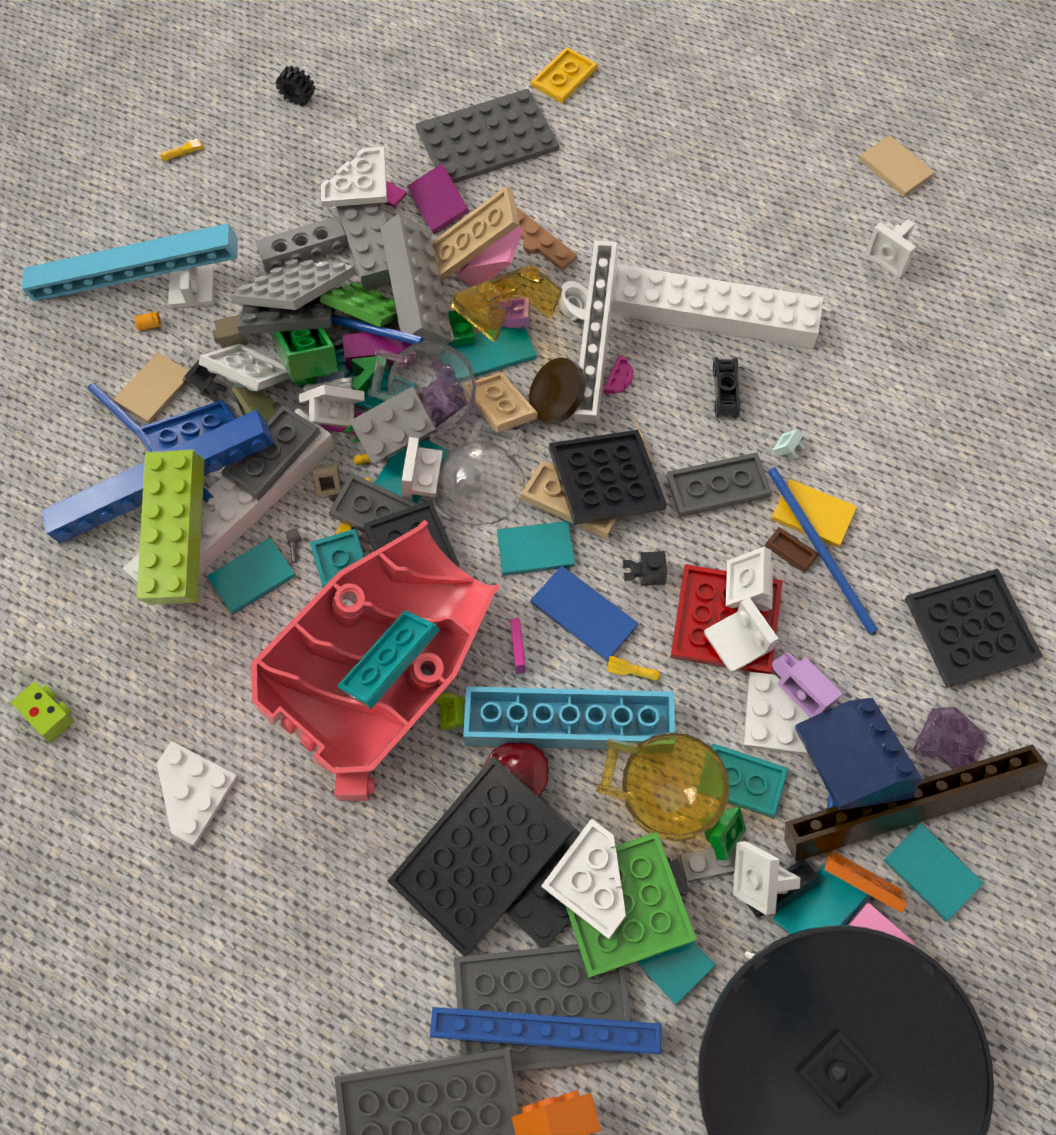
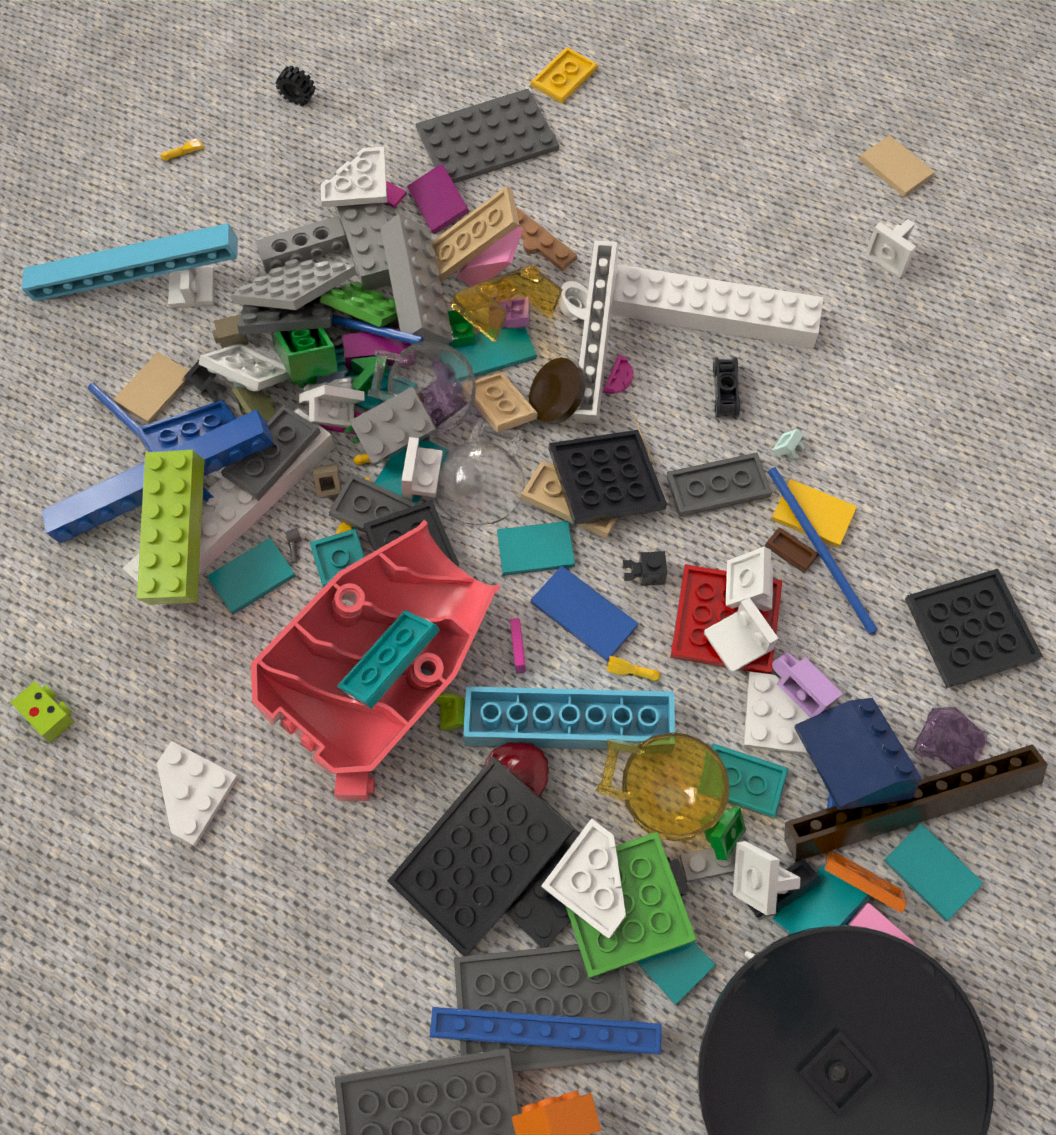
(147, 321): light orange piece -> none

